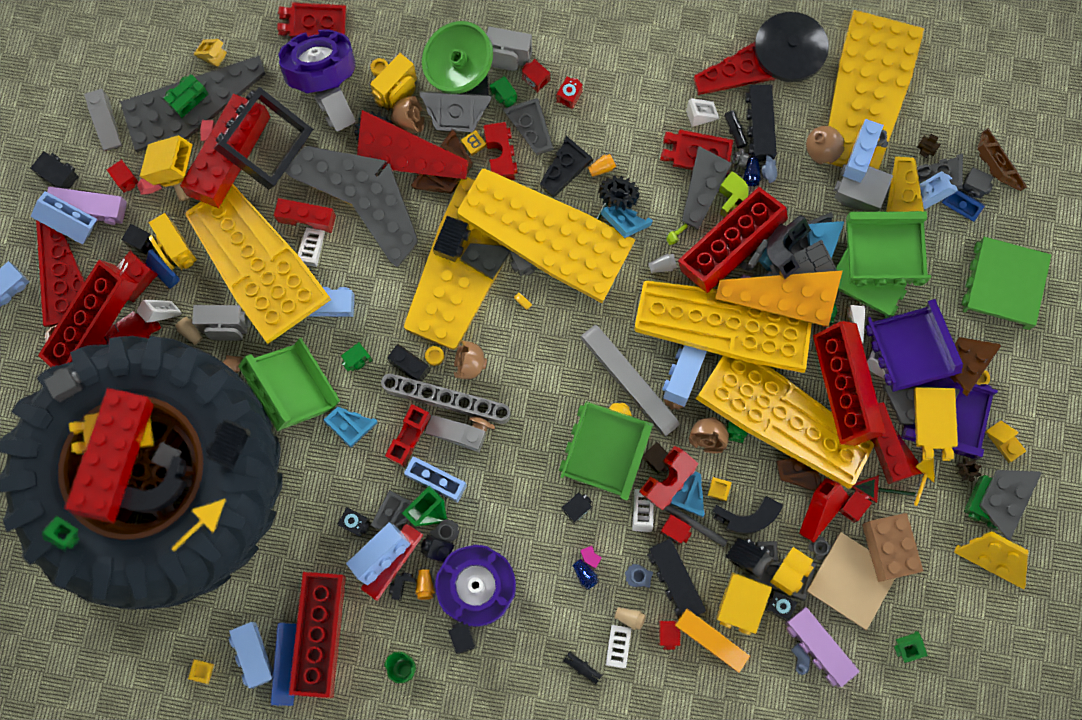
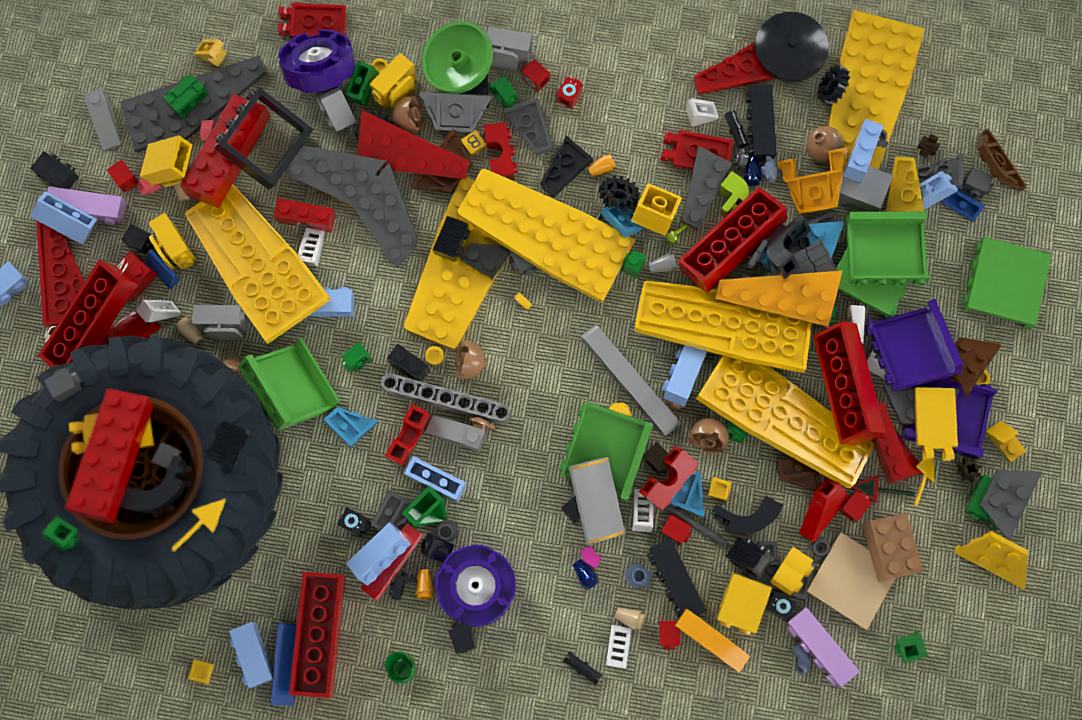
(359, 86): none -> green brick
(597, 500): none -> light grey slope
(633, 264): none -> green brick
(656, 209): none -> yellow brick
(817, 190): none -> light orange wing
(833, 84): none -> black gear

